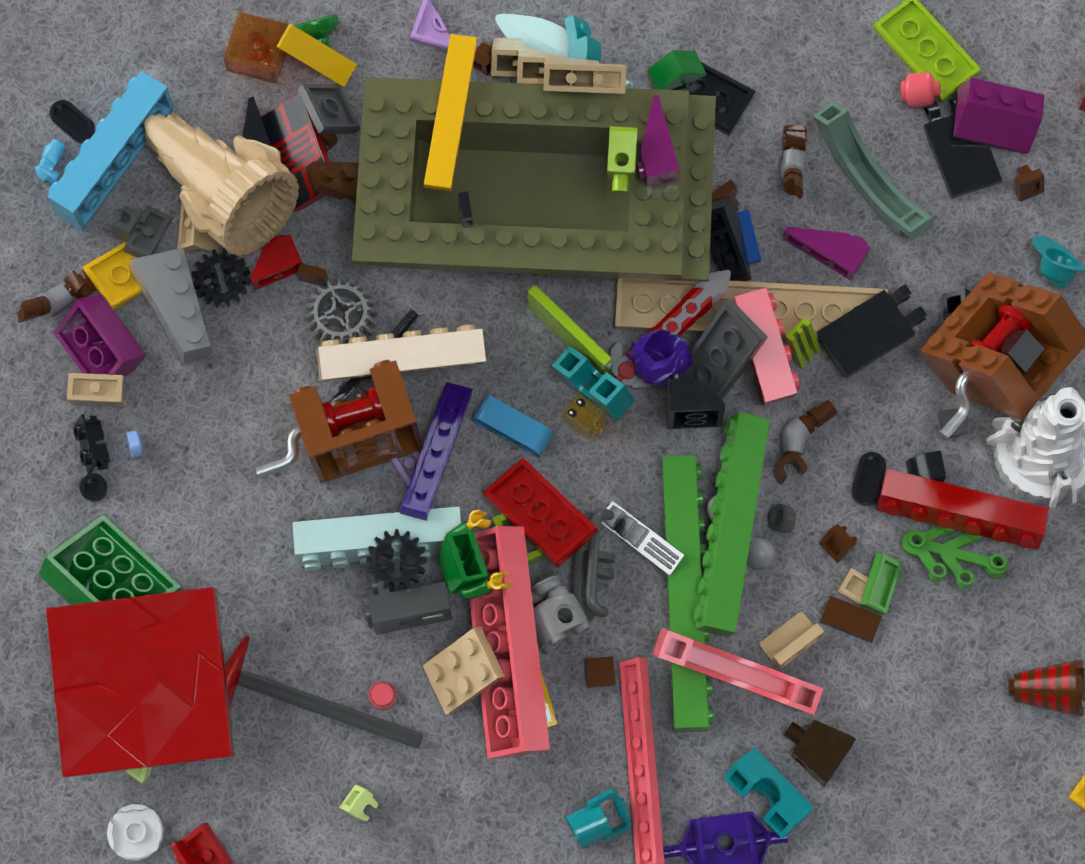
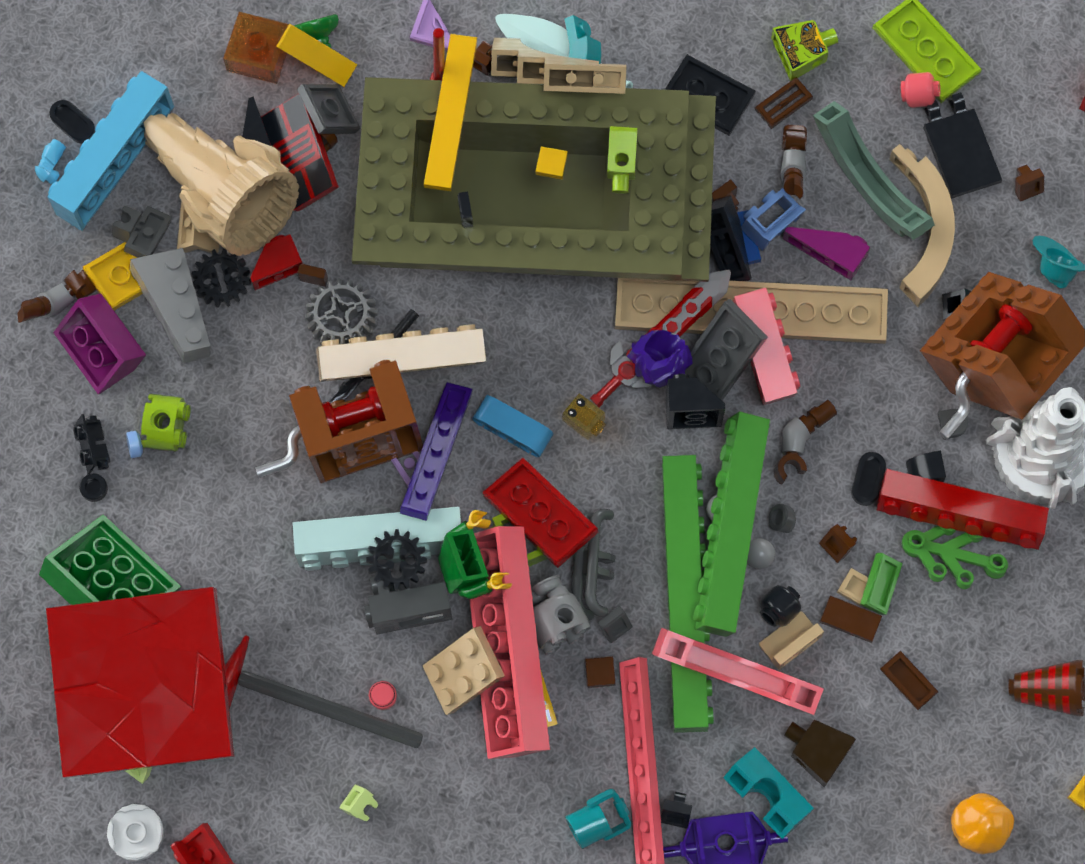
(96, 389): tan panel -> none
(155, 413): none -> lime brick
(335, 178): reddish brown wing -> none
(438, 54): none -> red piece
(551, 163): none -> yellow tile
(567, 329): lime tile -> none
(599, 389): teal arch -> none
(615, 624): none -> dark grey tile
(643, 539): sticker -> none
(657, 154): magenta slope -> none
(676, 70): green slope -> none
(676, 812): none -> black tile
(757, 232): none -> medium blue window
(766, 116): none -> reddish brown tile
(780, 606): none -> black head
(802, 46): none -> lime torso
(806, 339): lime tile -> none
(870, 330): black tile -> none
(909, 680): none -> reddish brown tile
(938, 204): none -> tan arch
(982, 823): none -> light orange piece
(997, 115): magenta slope -> none
(1022, 349): black brick -> none

